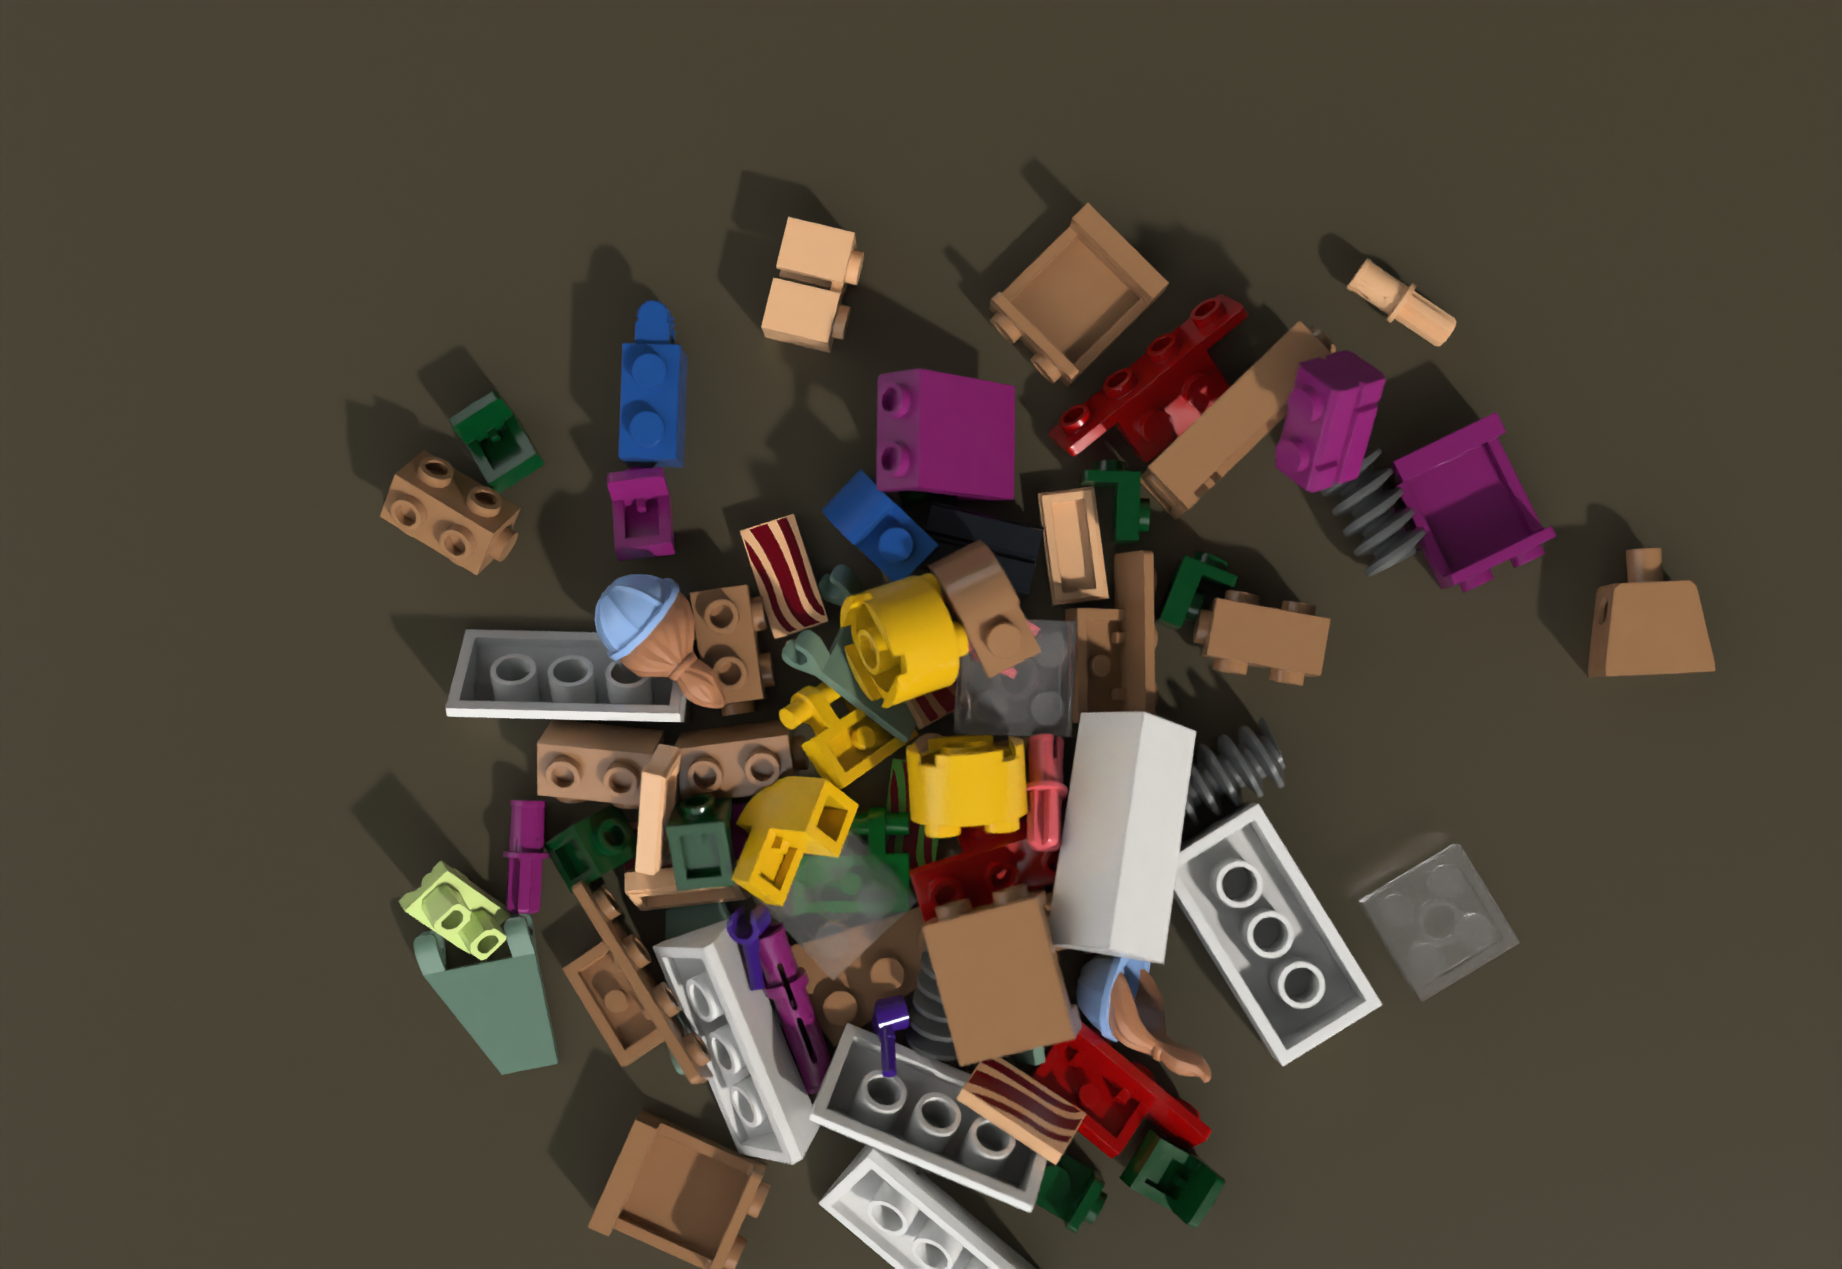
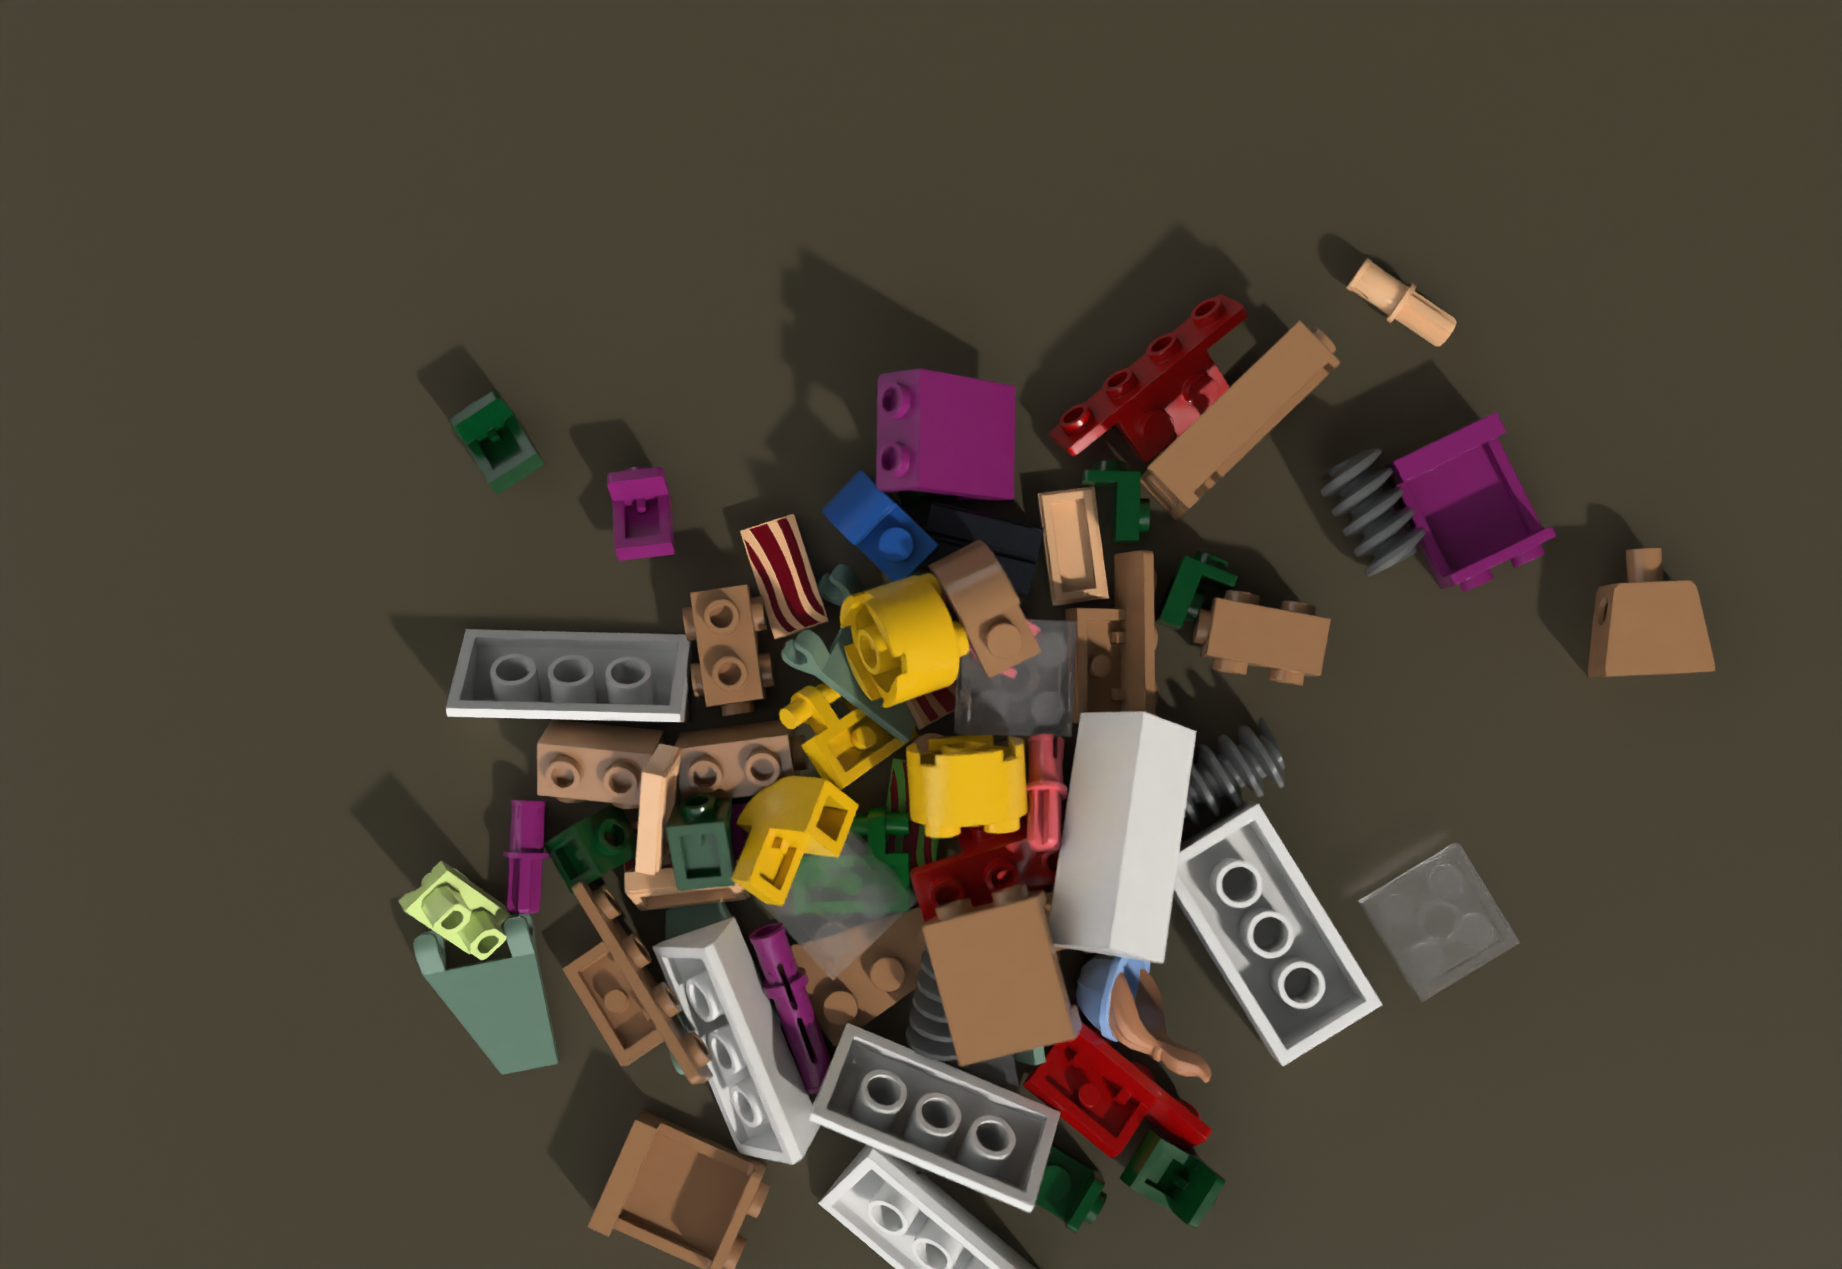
(451, 512): medium nougat brick -> none
(652, 633): piece -> none
(653, 392): blue hinge -> none
(748, 935): dark purple hand -> none
(817, 258): light nougat piece -> none
(889, 1016): dark purple hand -> none
(1022, 1107): tile -> none
(1077, 297): medium nougat panel -> none
(1329, 420): magenta brick -> none

